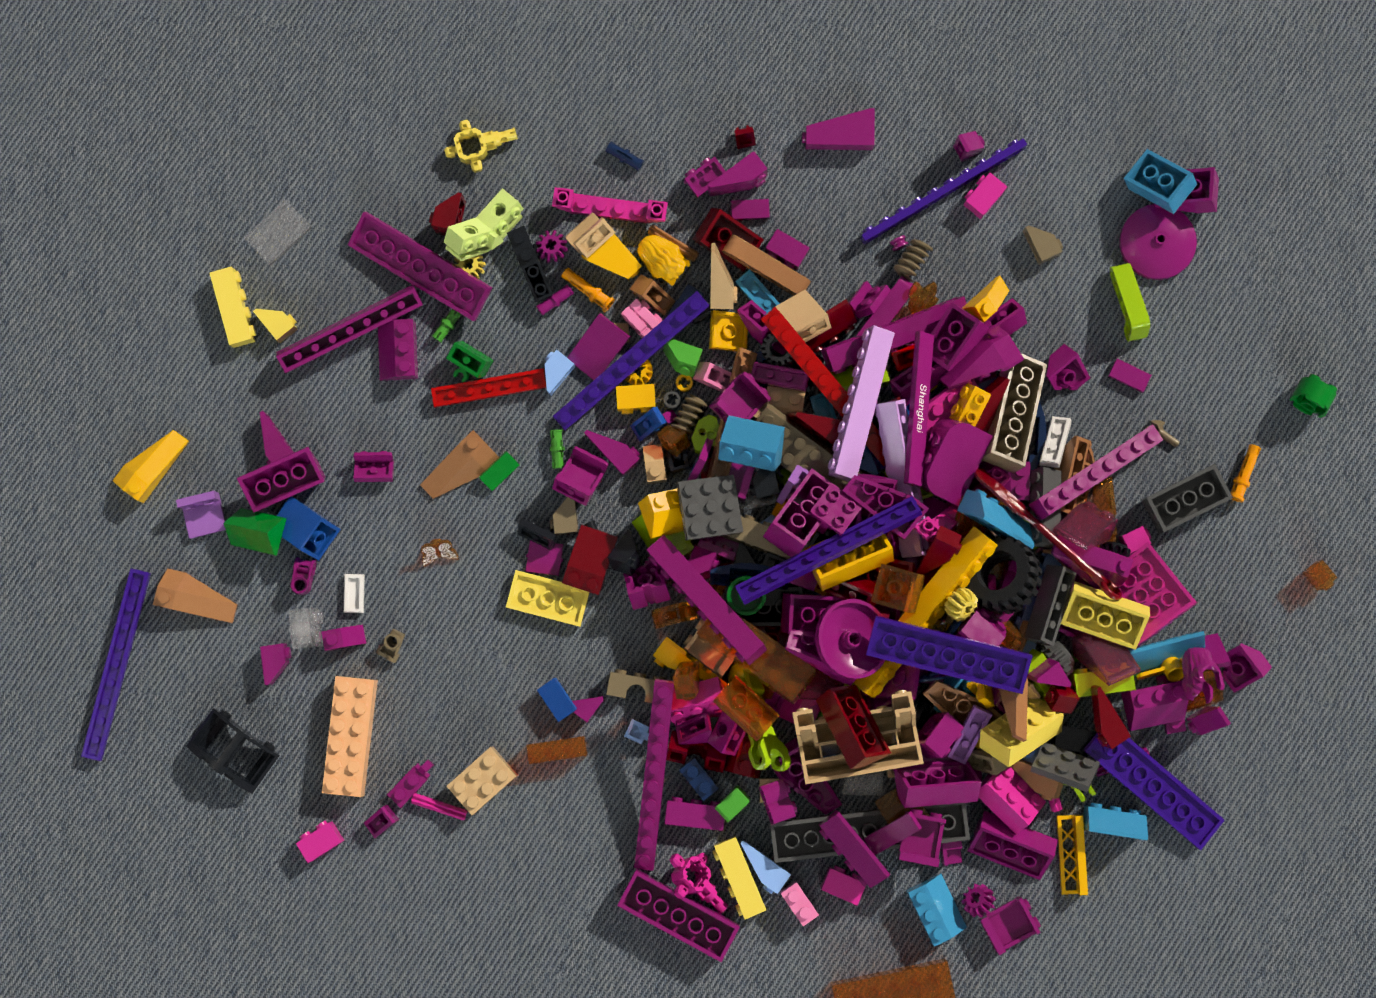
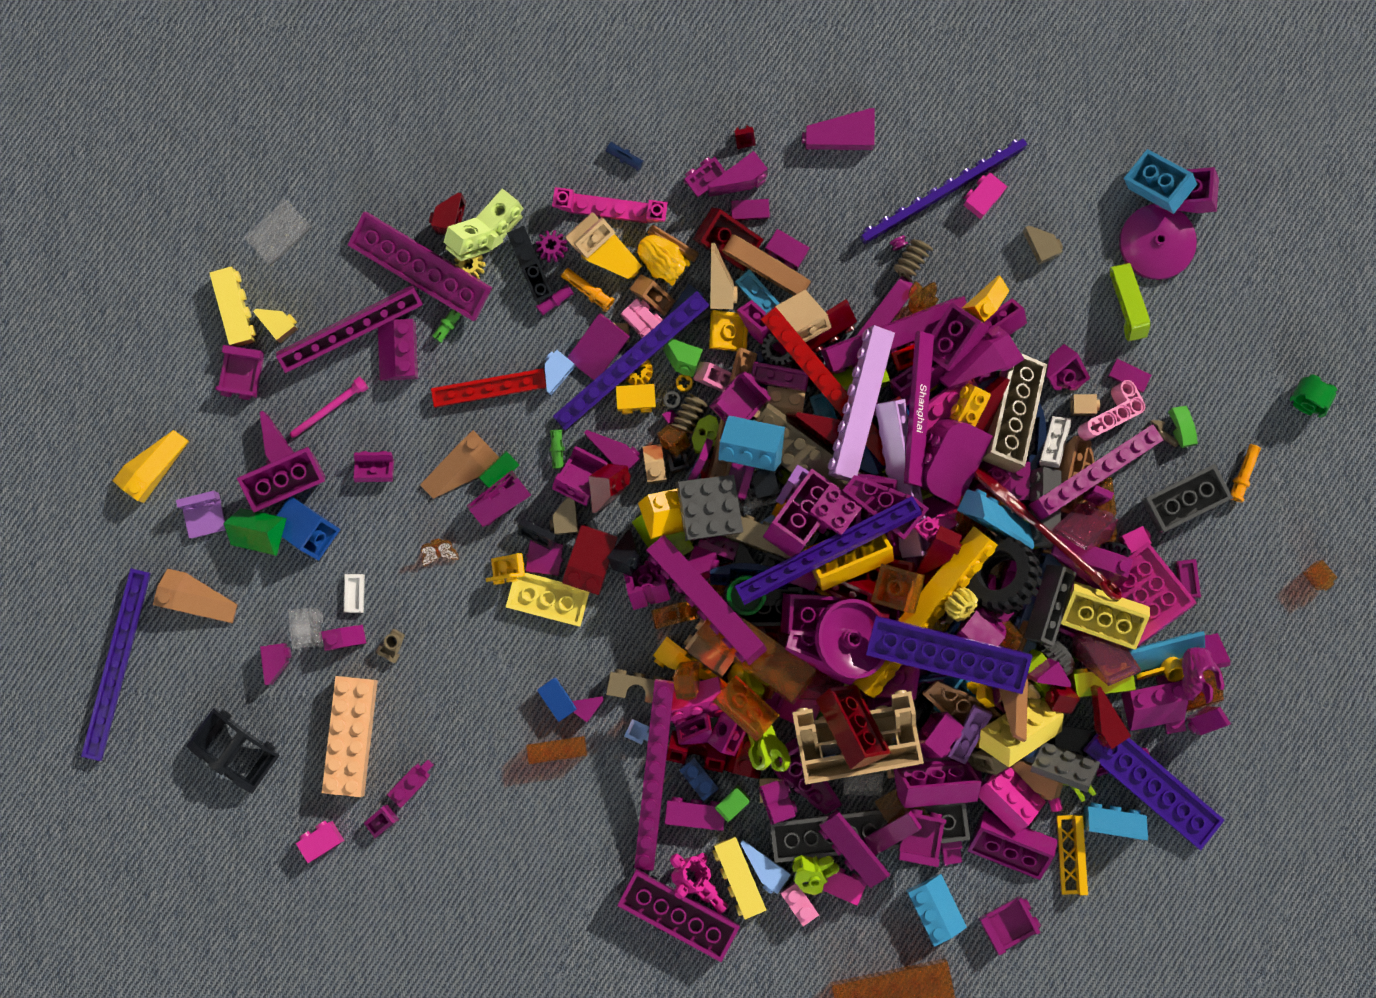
(240, 372): none -> magenta panel
(303, 574): magenta piece -> none
(357, 387): none -> dark pink piece
(439, 806): dark pink axle -> none
(469, 360): green brick -> none
(482, 780): tan brick -> none
(487, 140): light yellow piece -> none
(498, 499): none -> magenta wedge
(507, 568): none -> yellow bracket
(607, 485): none -> dark red slope
(648, 424): blue slope -> none
(813, 871): none -> lime hinge
(868, 299): magenta bracket -> none
(968, 145): magenta slope -> none
(985, 898): magenta gear -> none
(1084, 404): none -> tan brick
(1098, 495): none -> magenta tile
(1128, 404): none -> bright pink beam
(1185, 428): none -> bright green slope
(1188, 576): none -> magenta tile
(1245, 668): magenta slope -> none

